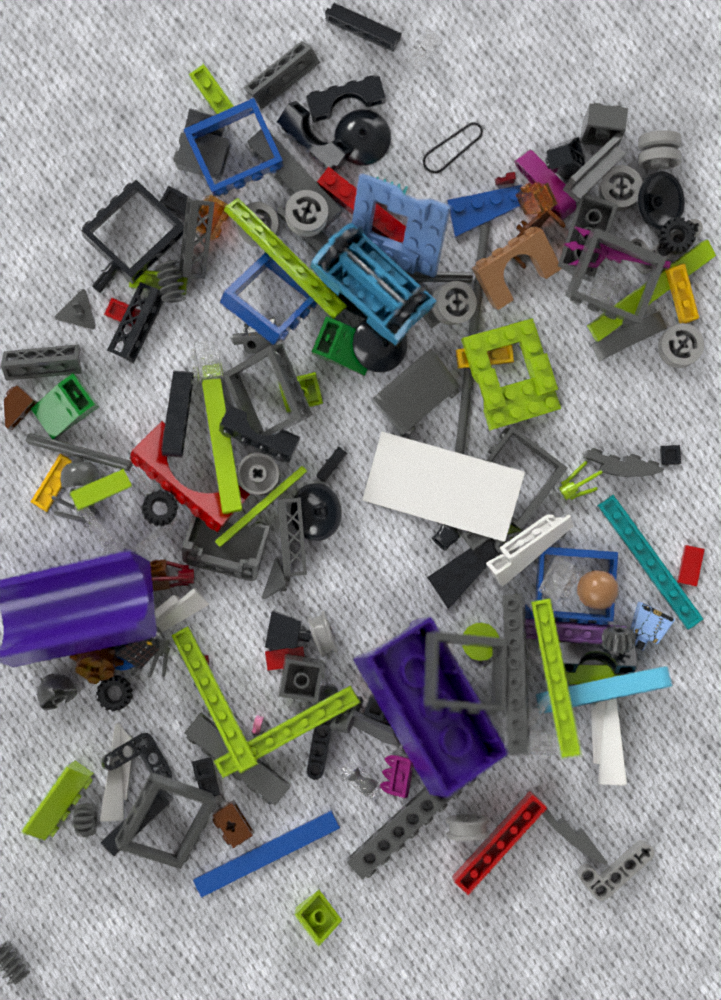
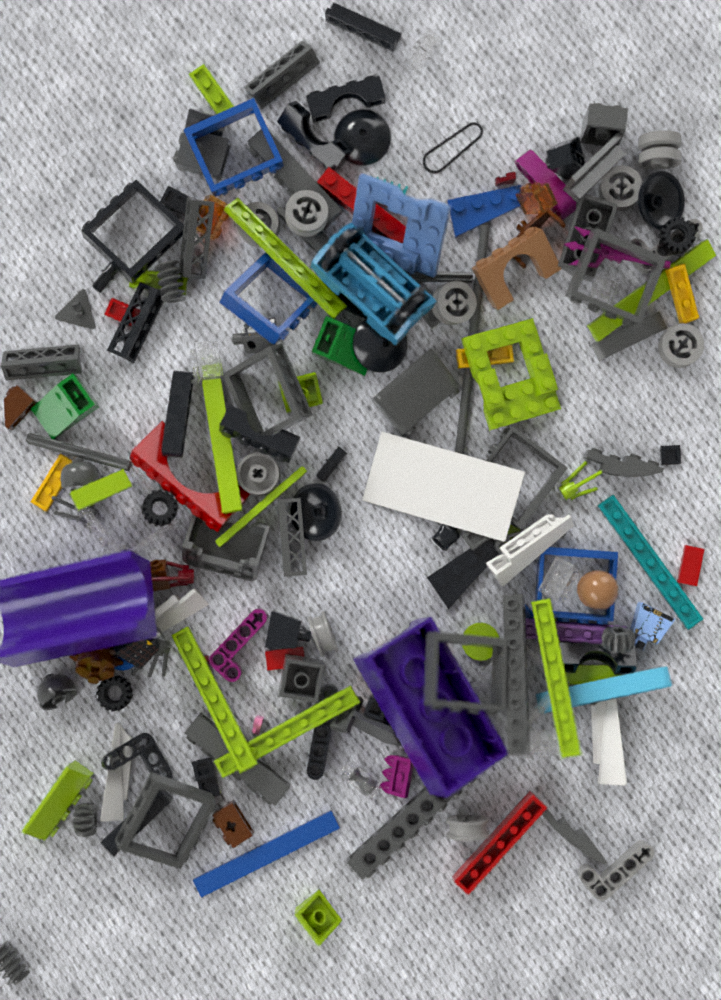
(241, 640): none -> magenta beam
(275, 581): dark grey piece -> none

